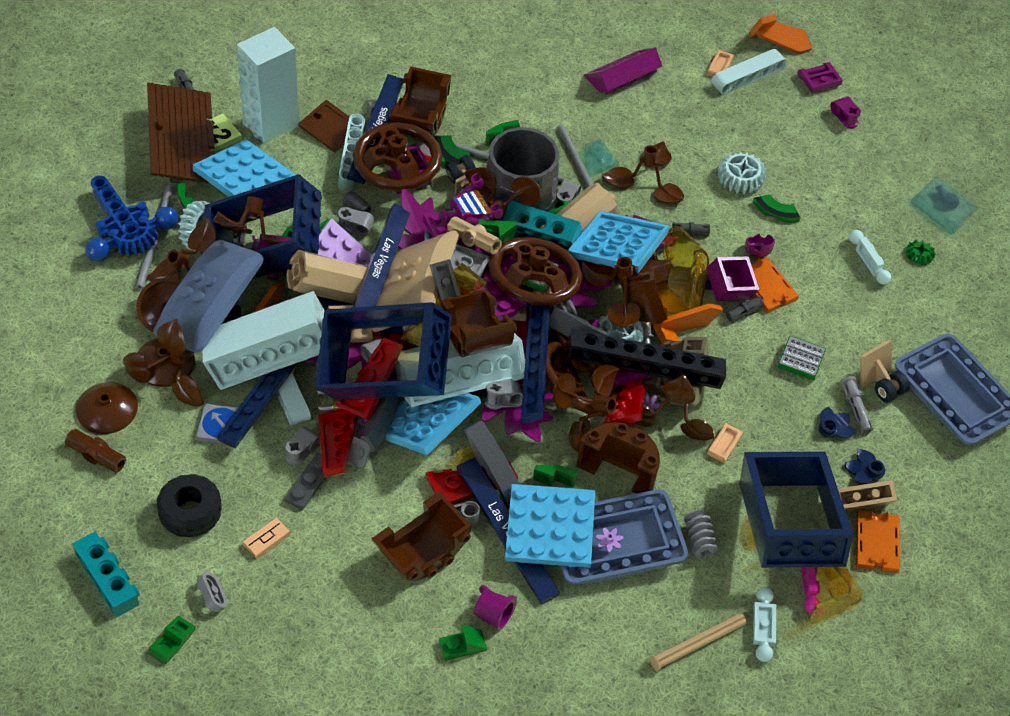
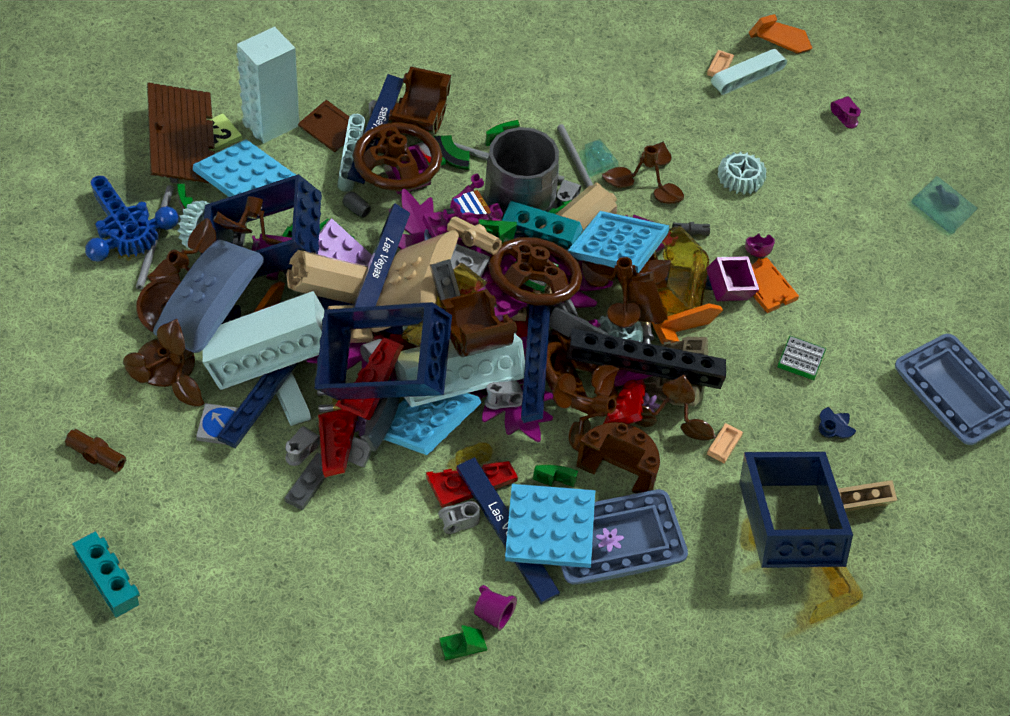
(107, 415): reddish brown dish -> none
(173, 638): green slope -> none
(183, 80): dark grey pin -> none
(189, 521): black tyre -> none
(212, 592): light grey plate -> none
(266, 538): light nougat tile -> none
(356, 221): light grey piece -> none
(426, 541): reddish brown cylinder -> none
(457, 175): plate -> none
(492, 459): dark grey slope -> none
(525, 188): reddish brown plant -> none
(624, 70): magenta slope -> none
(697, 641): tan axle -> none
(700, 533): light grey piece -> none
(744, 308): dark grey pin -> none
(764, 624): light aqua plate -> none
(783, 212): green tile -> none
(811, 588): dark pink plate -> none
(820, 77): magenta plate -> none
(854, 397): light grey pin -> none
(863, 467): dark blue plate -> none
(870, 257): light aqua plate -> none
(876, 366): tan plate -> none
(878, 541): orange piece -> none
(913, 254): green gear -> none

